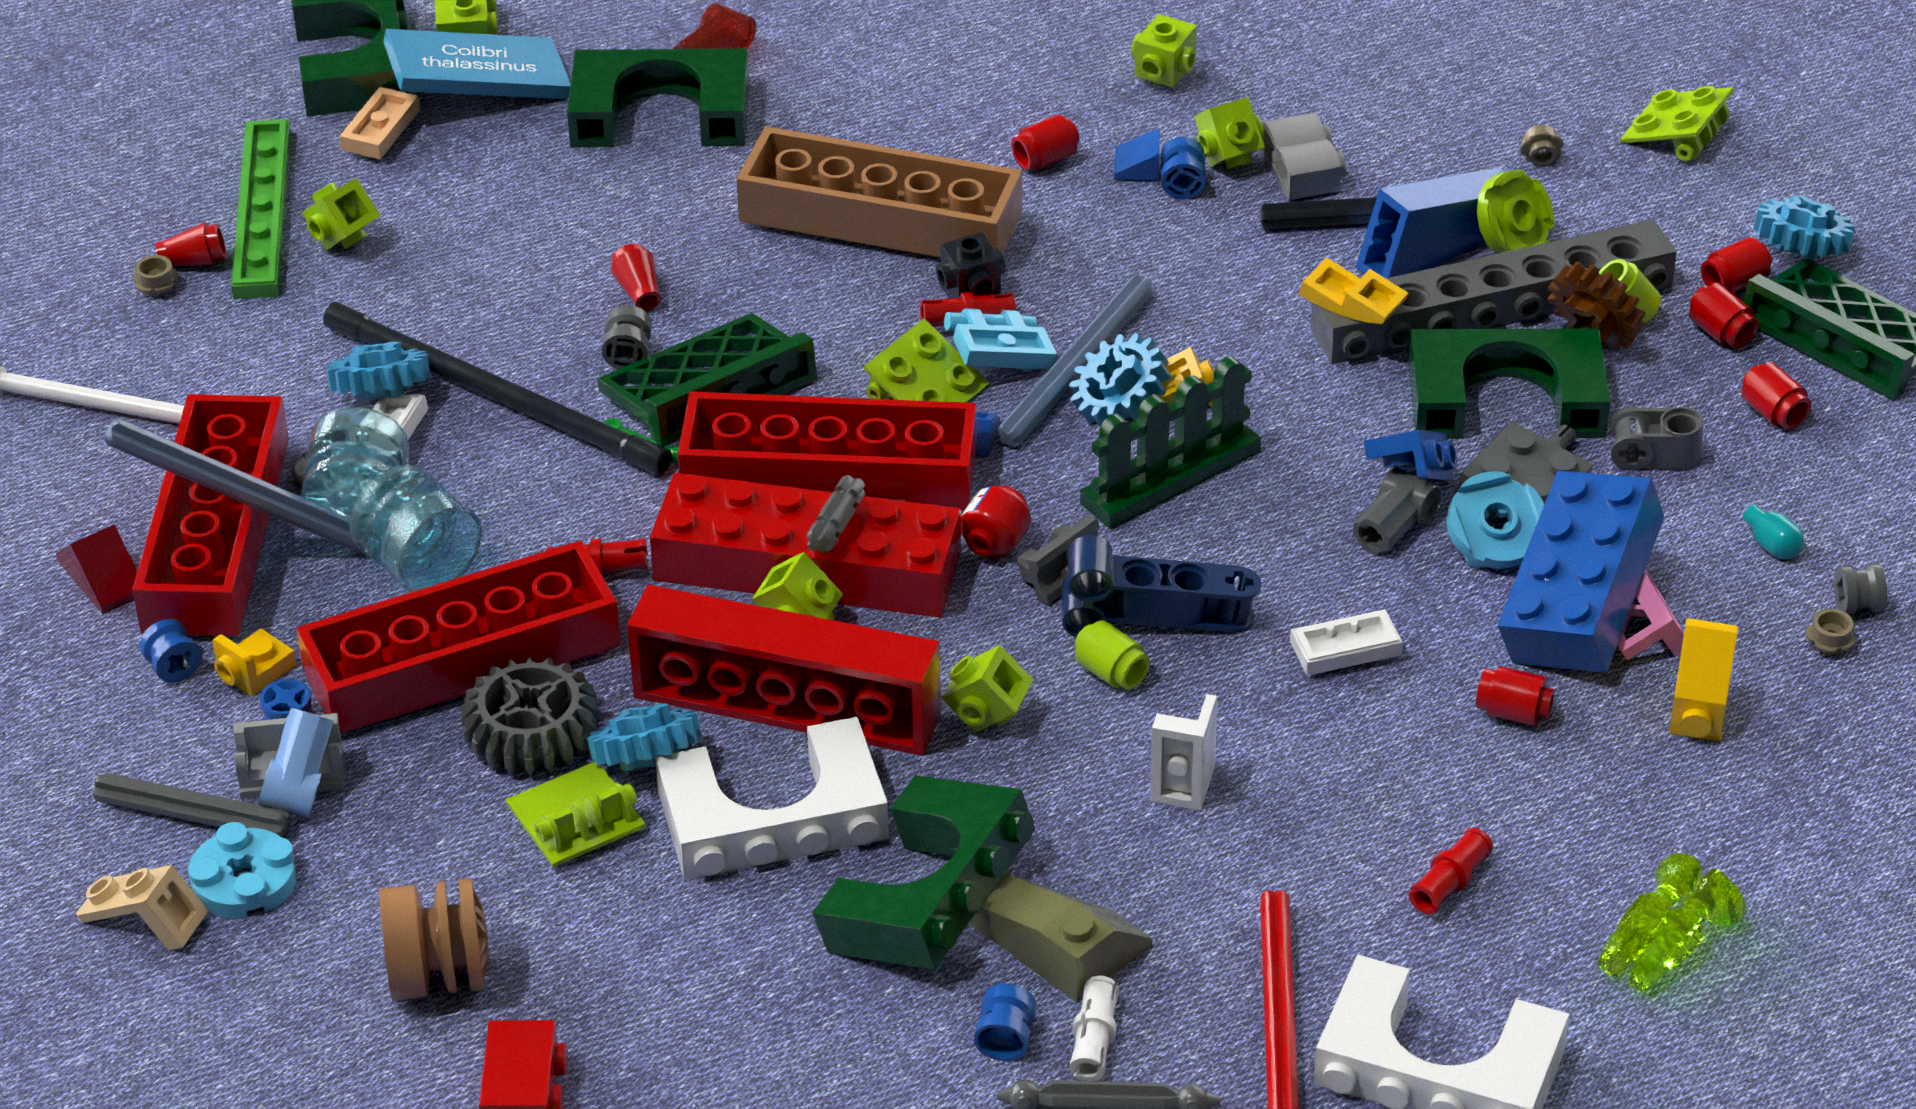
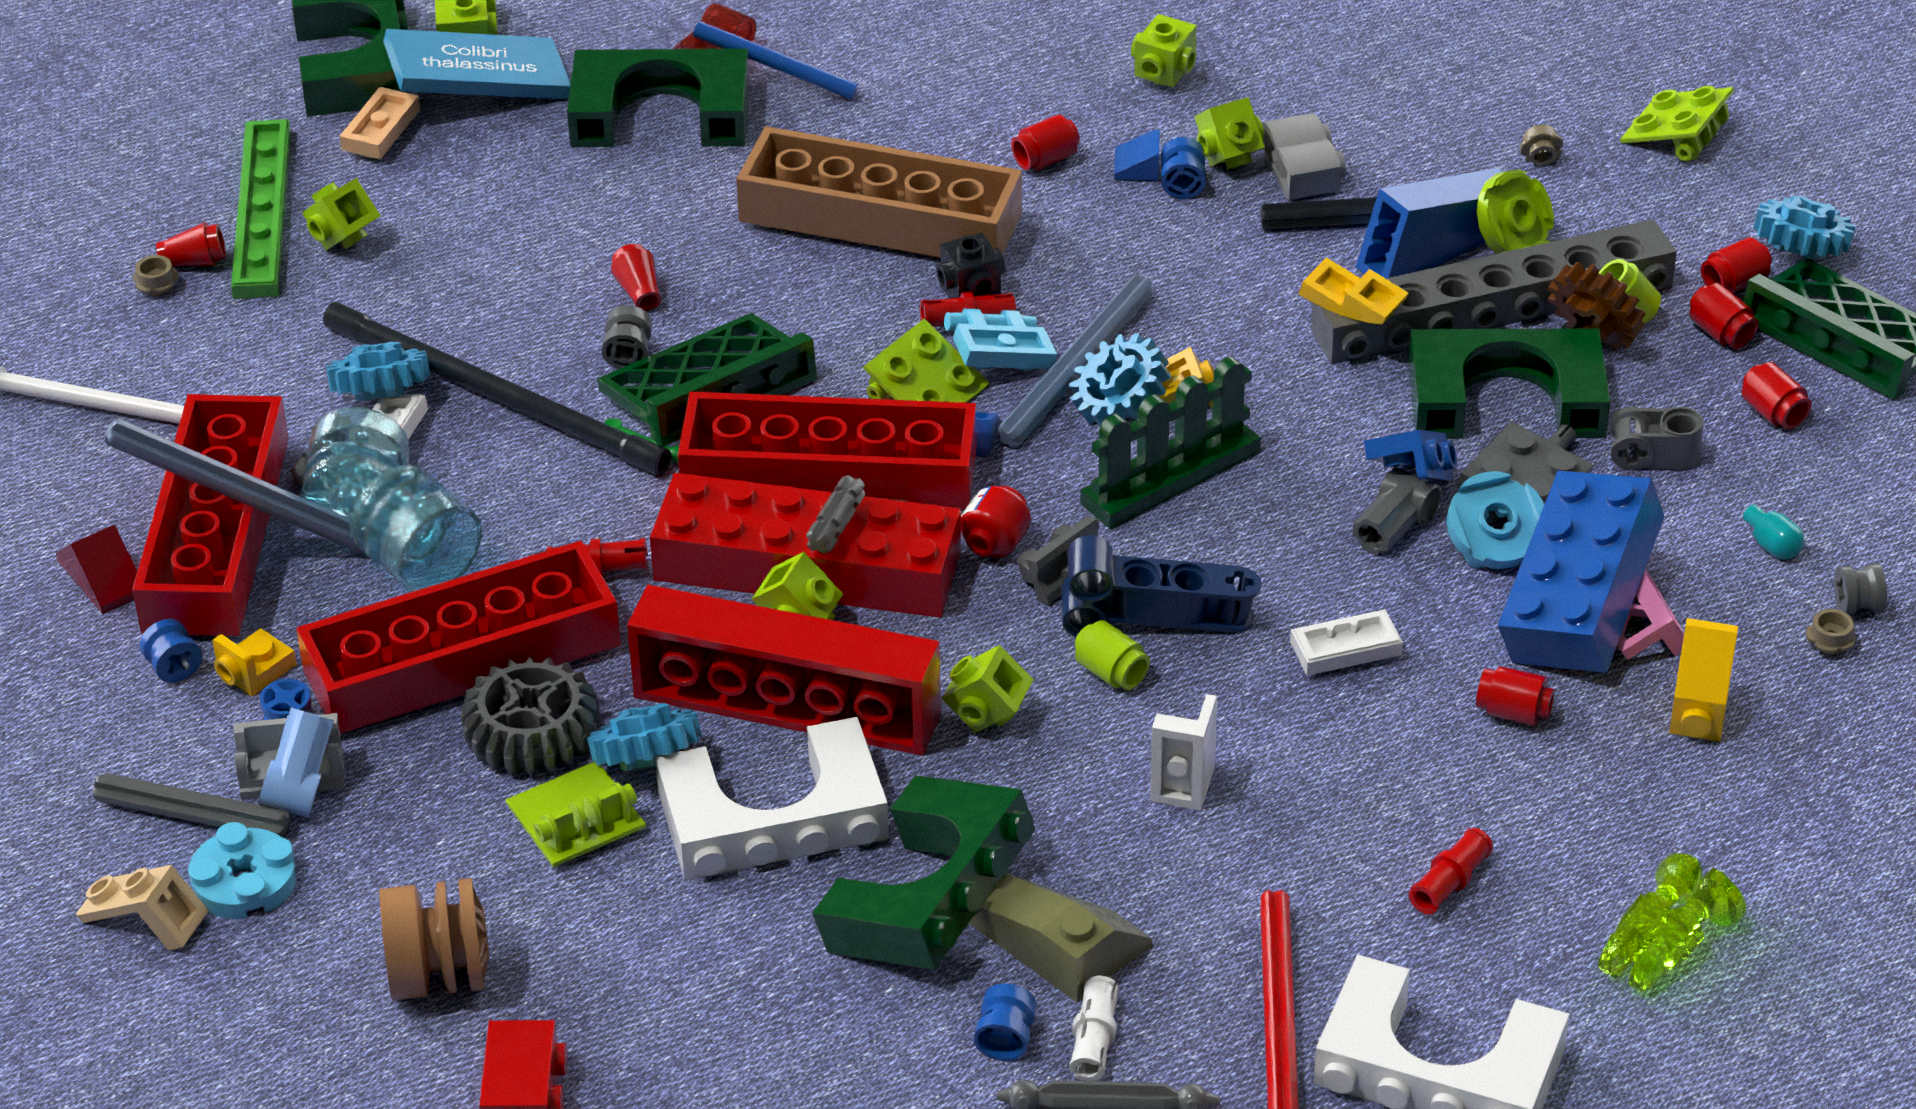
(777, 60): none -> blue bar

